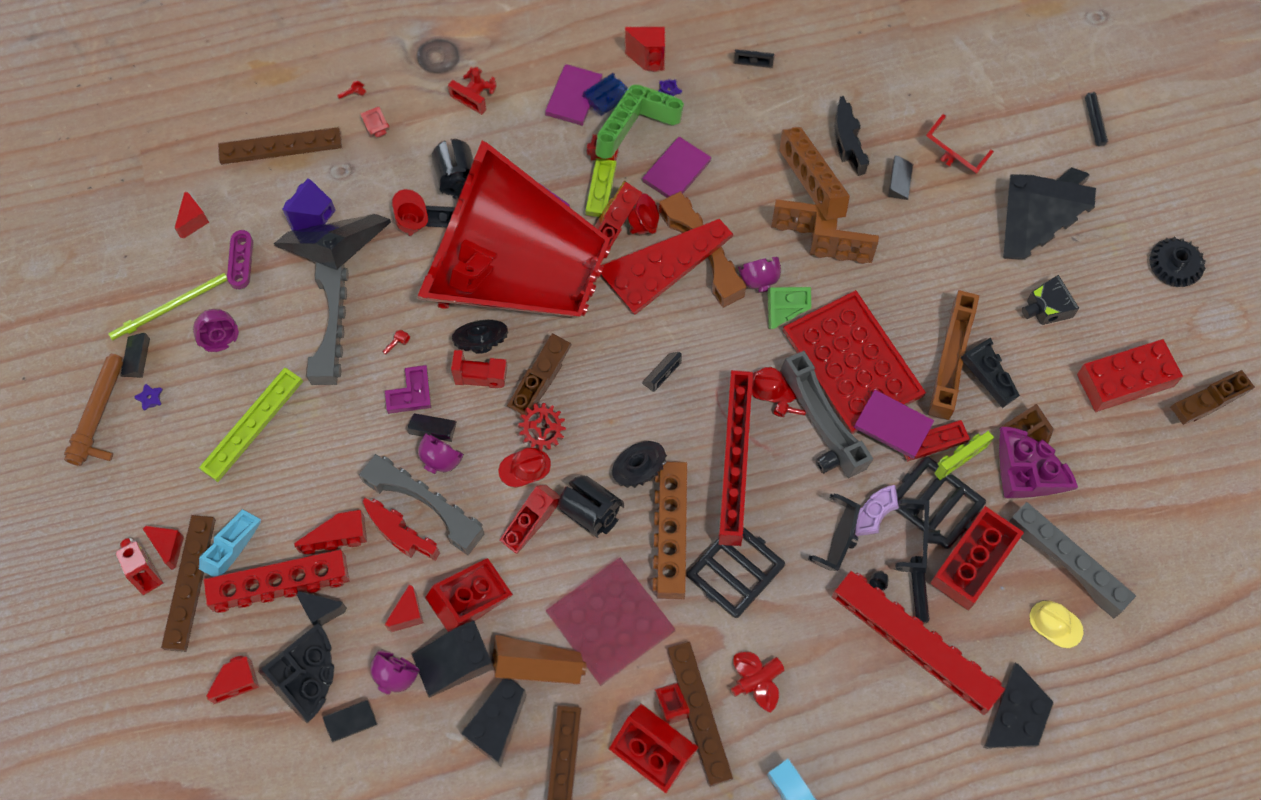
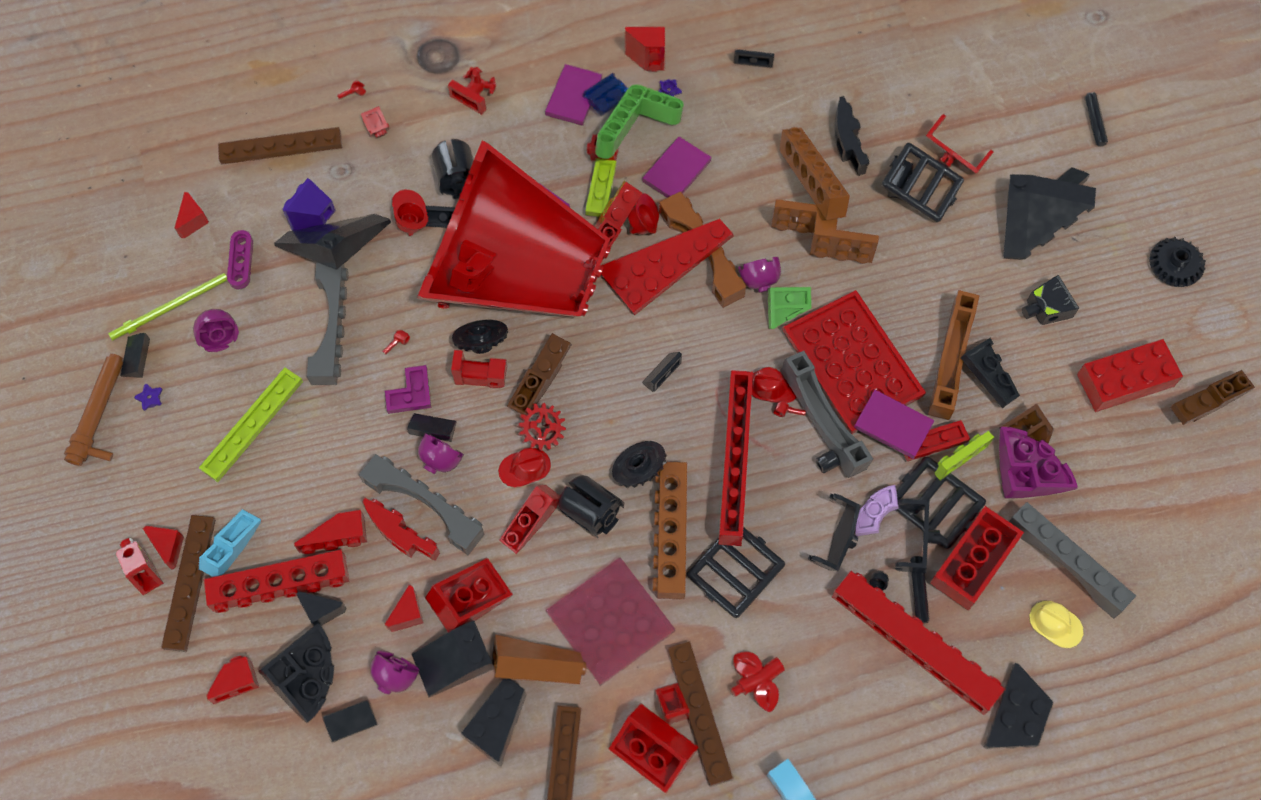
(903, 193): none -> black bar

